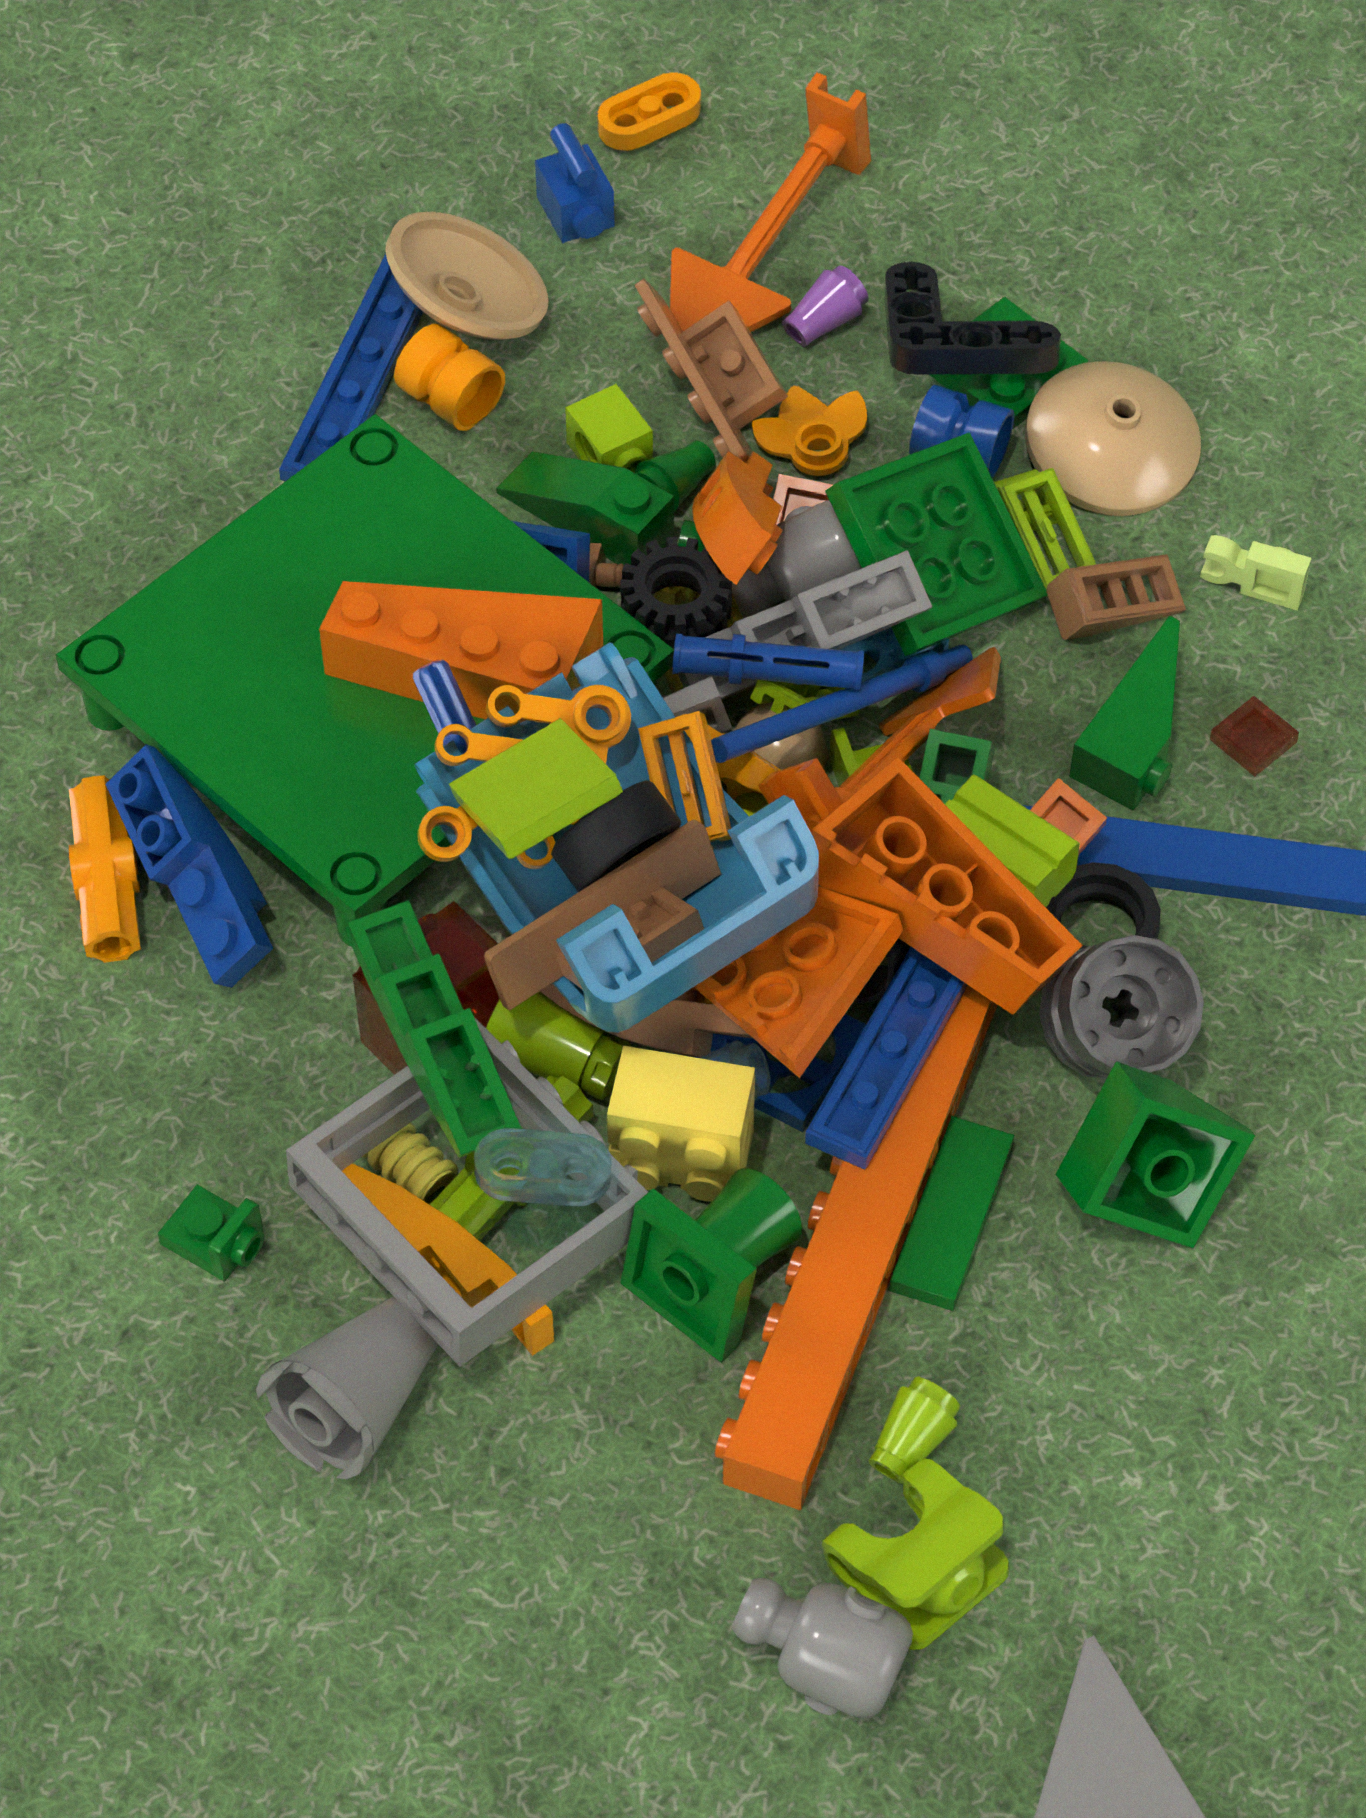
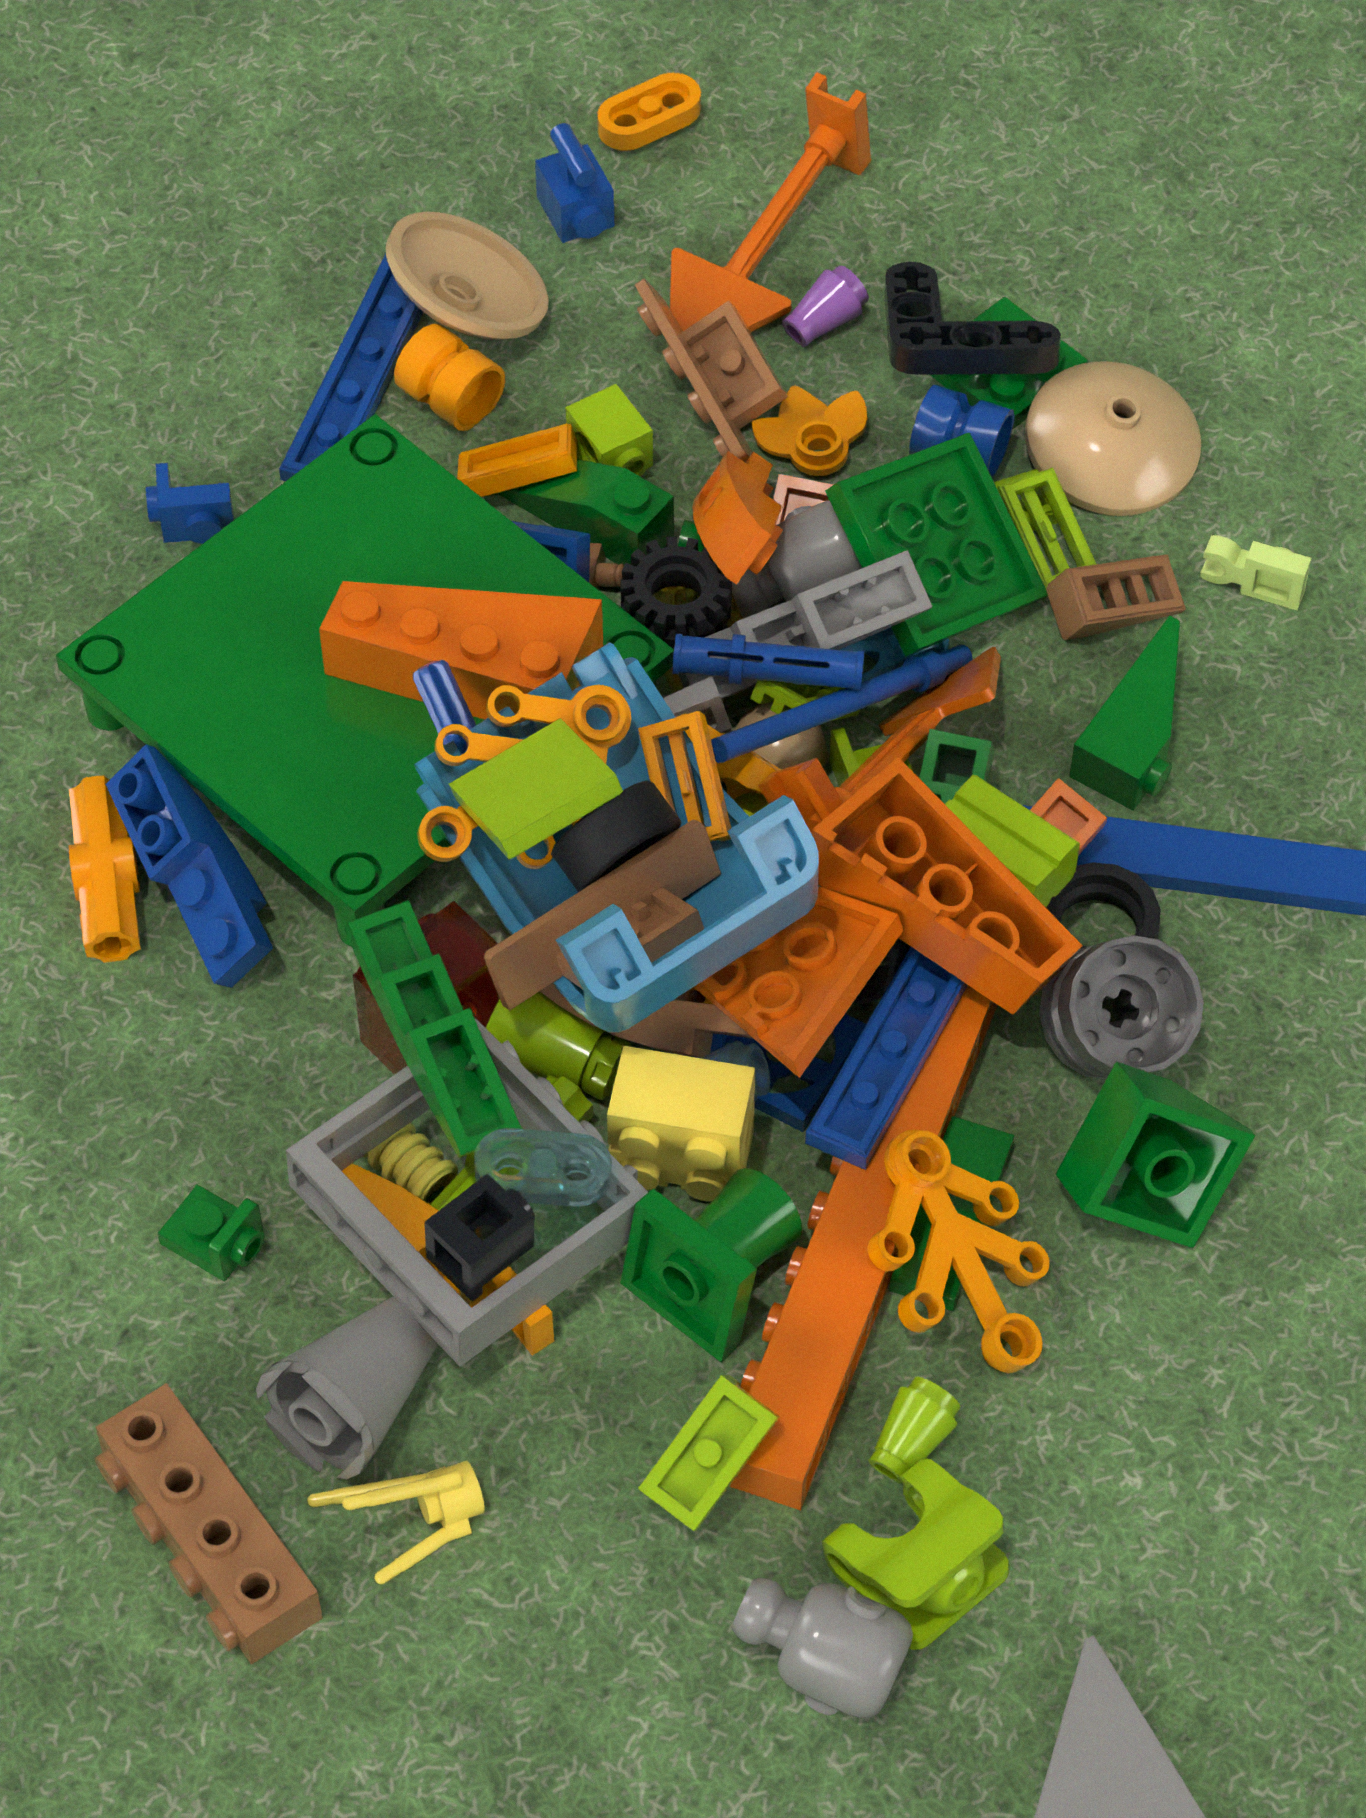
(188, 511): none -> blue bracket
(208, 1525): none -> medium nougat brick
(443, 1496): none -> light yellow plant
(478, 1214): none -> black brick
(519, 461): none -> light orange tile
(679, 470): green cone -> none
(708, 1452): none -> lime panel
(957, 1242): none -> light orange plant
(1254, 736): clear red tile -> none

